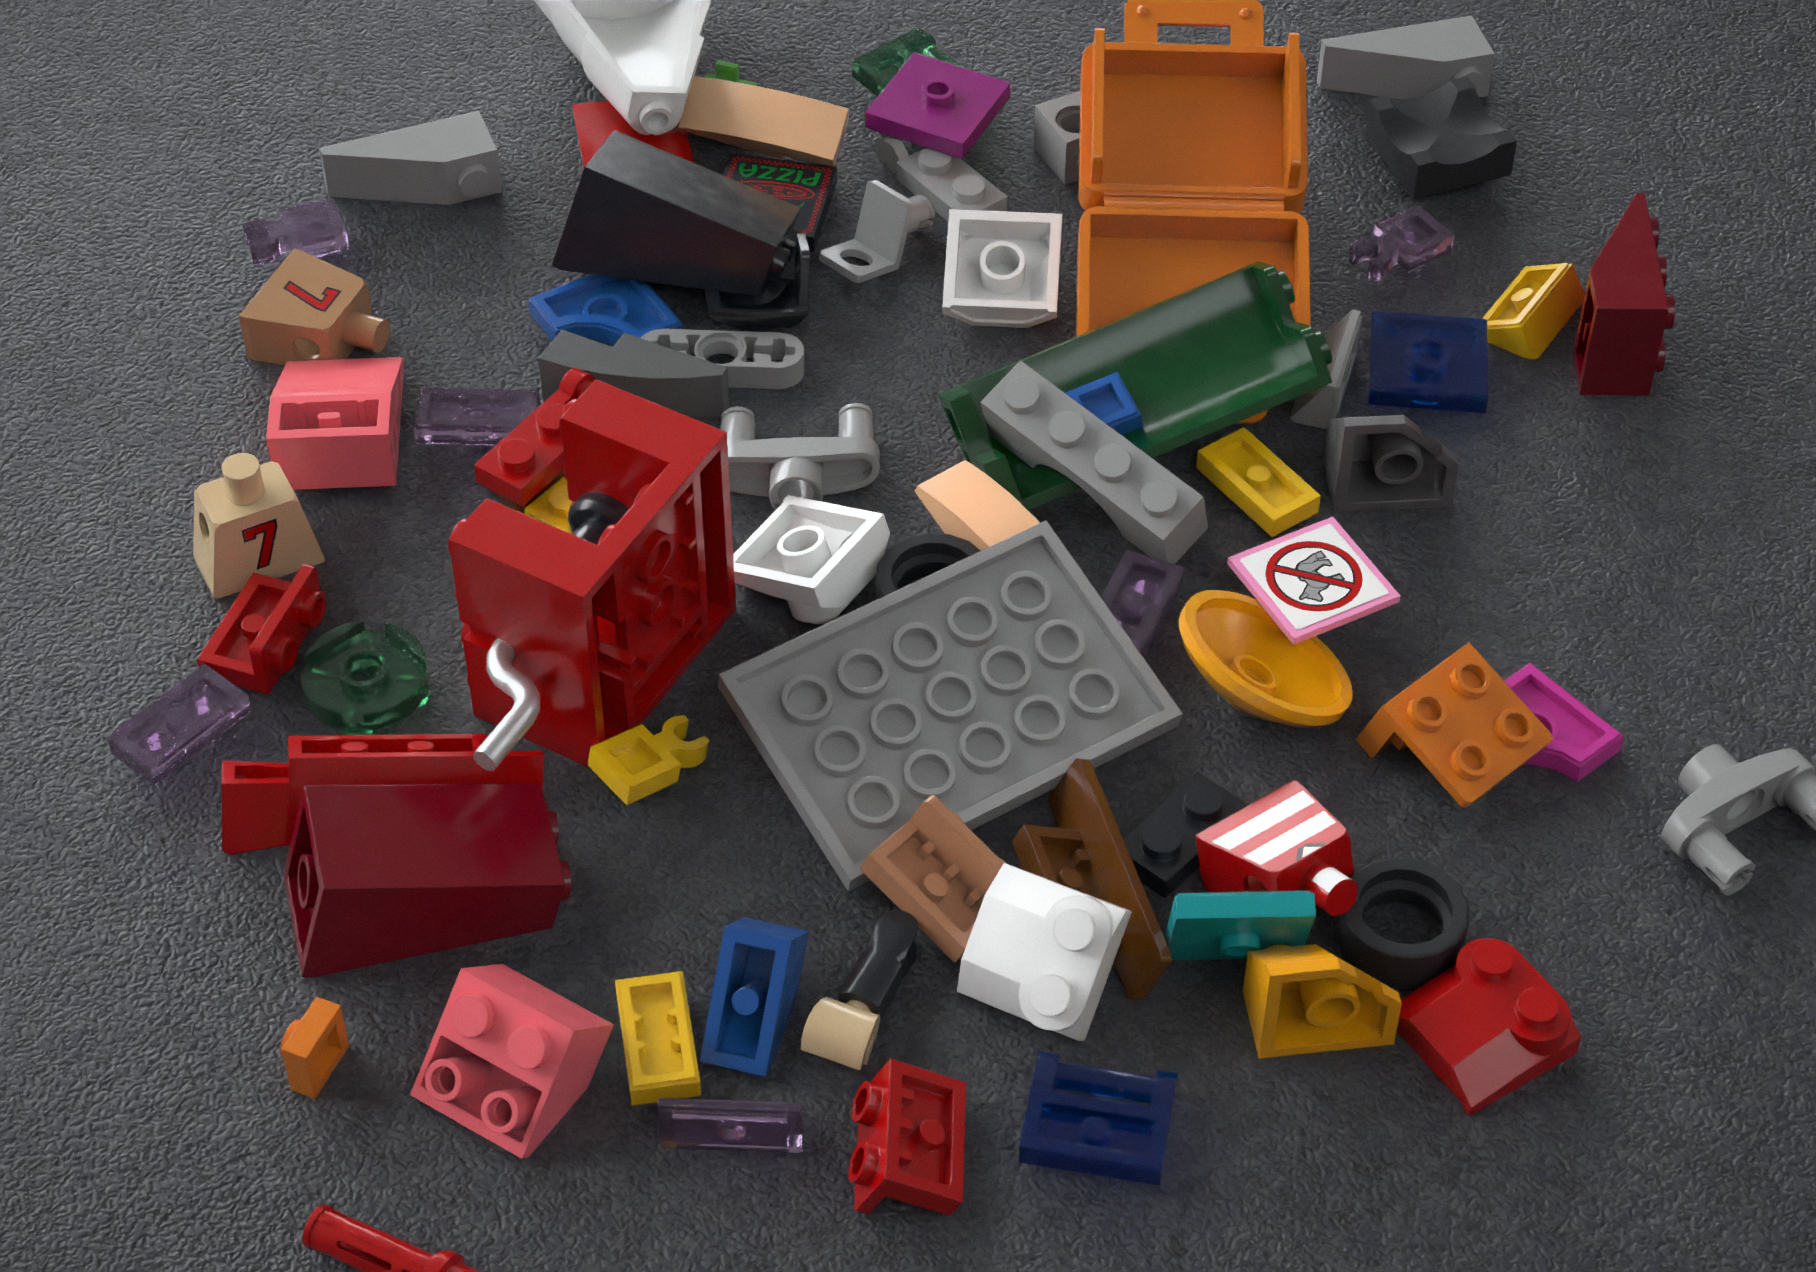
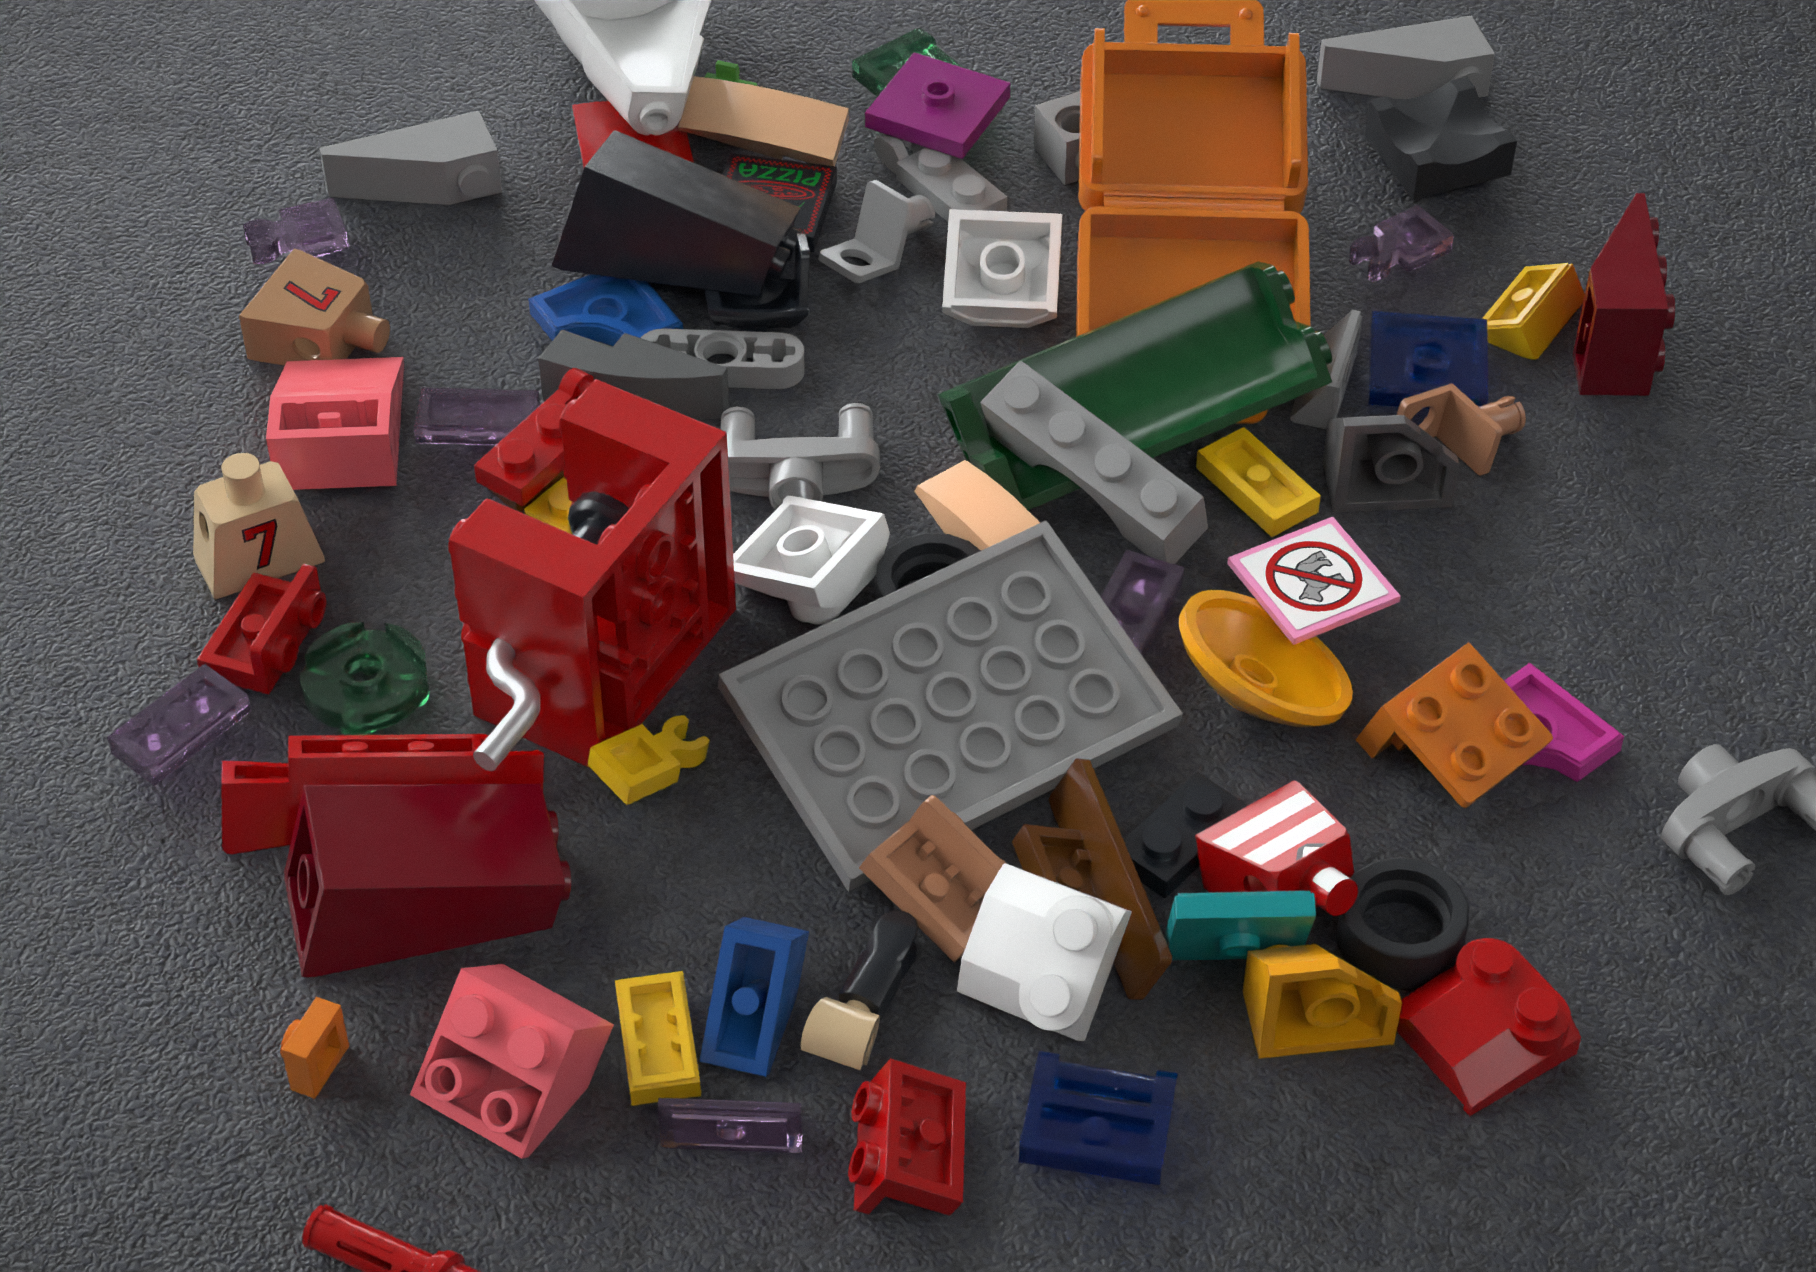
(1109, 402): blue tile -> none
(1463, 426): none -> nougat bracket

